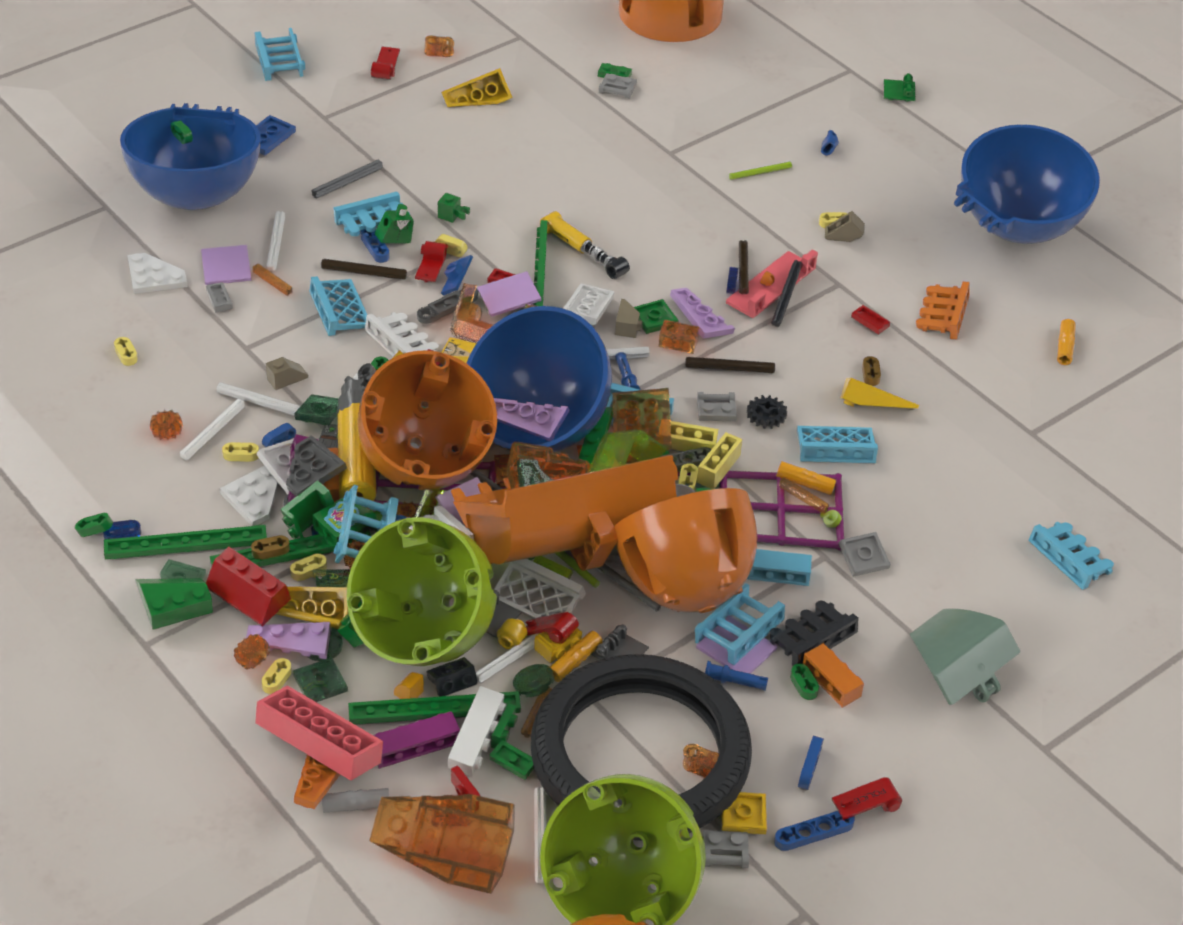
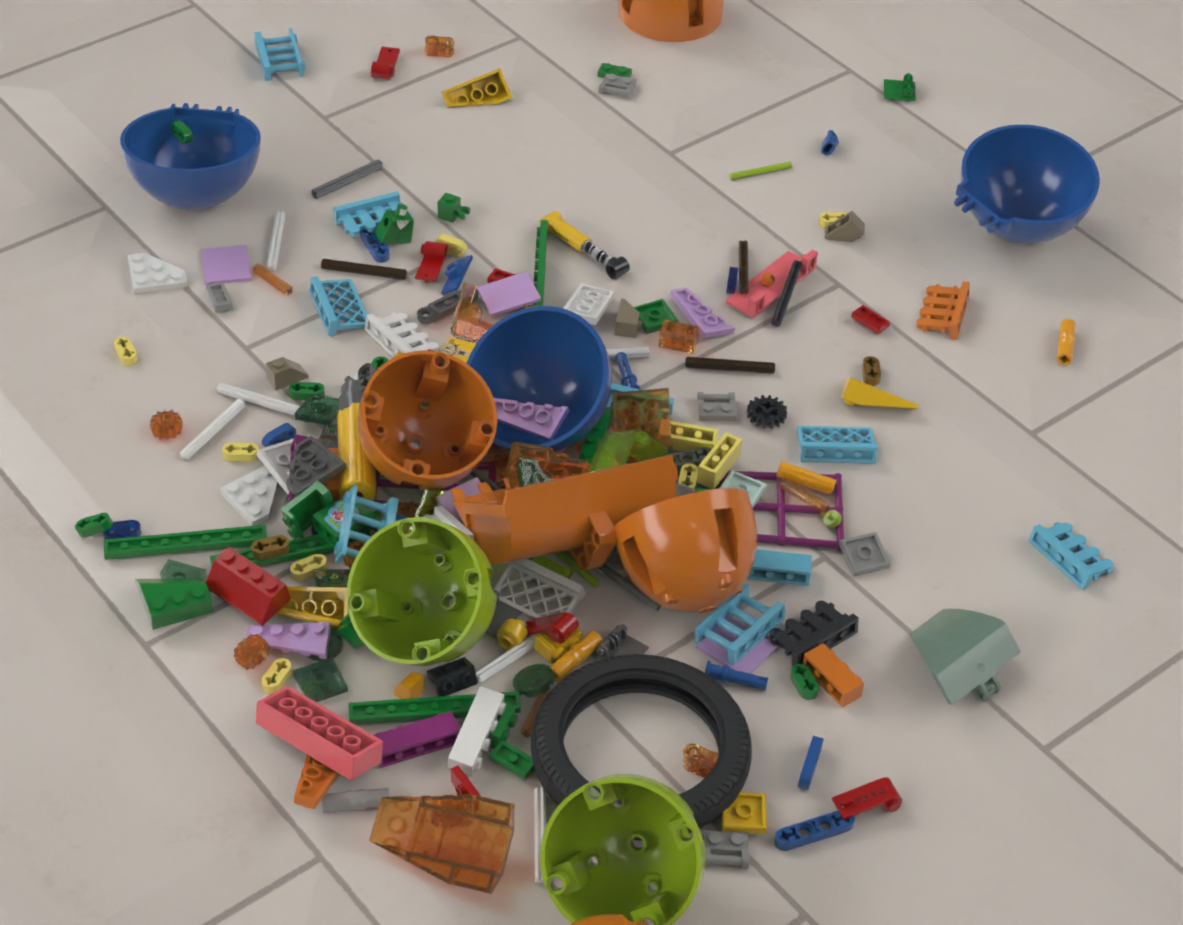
(273, 133): blue plate -> none
(303, 390): none -> green beam
(751, 486): none -> light aqua tile

